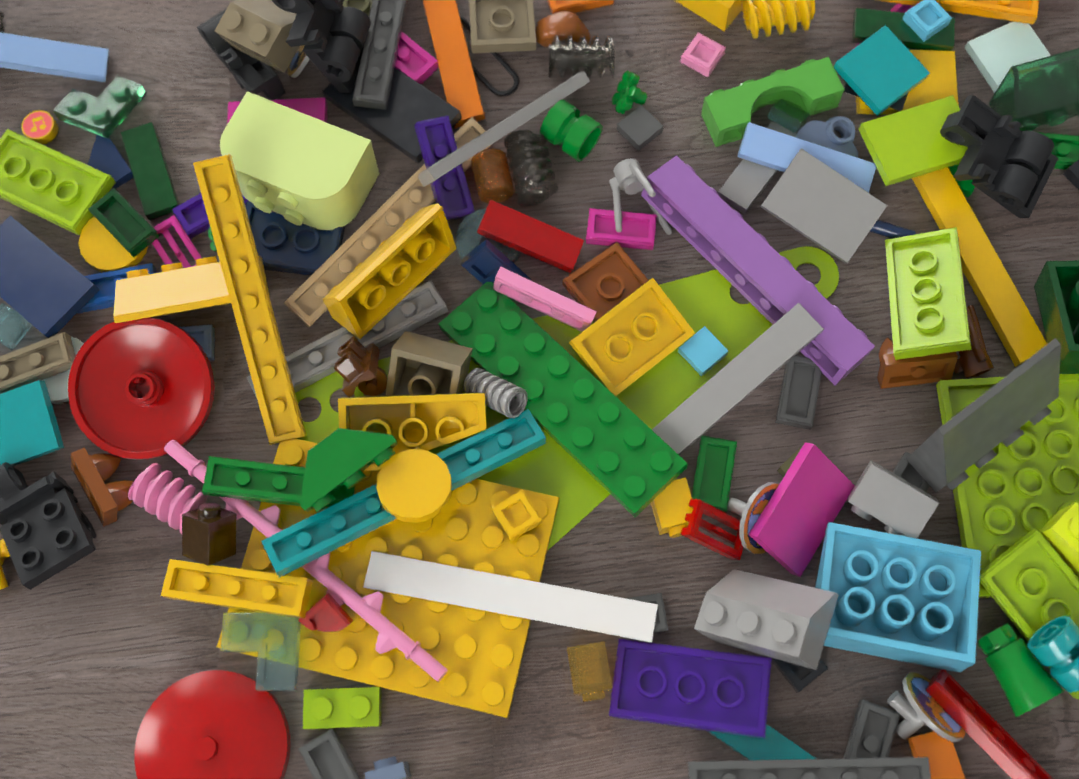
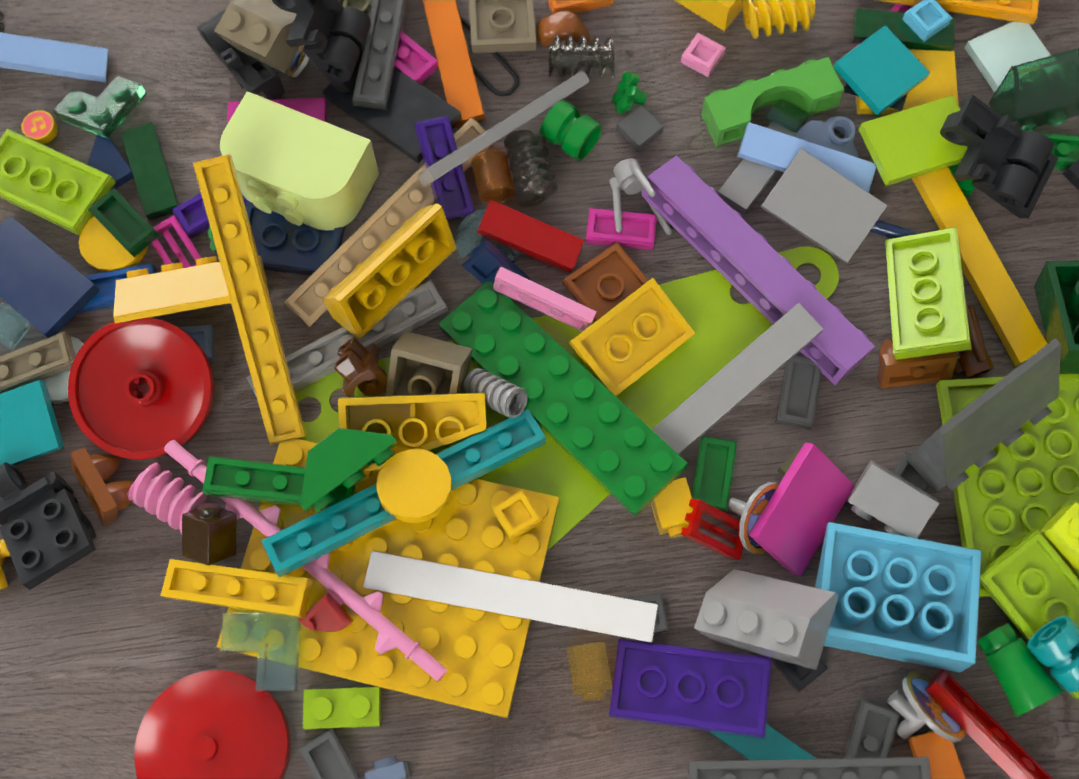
(703, 351): medium azure tile -> none

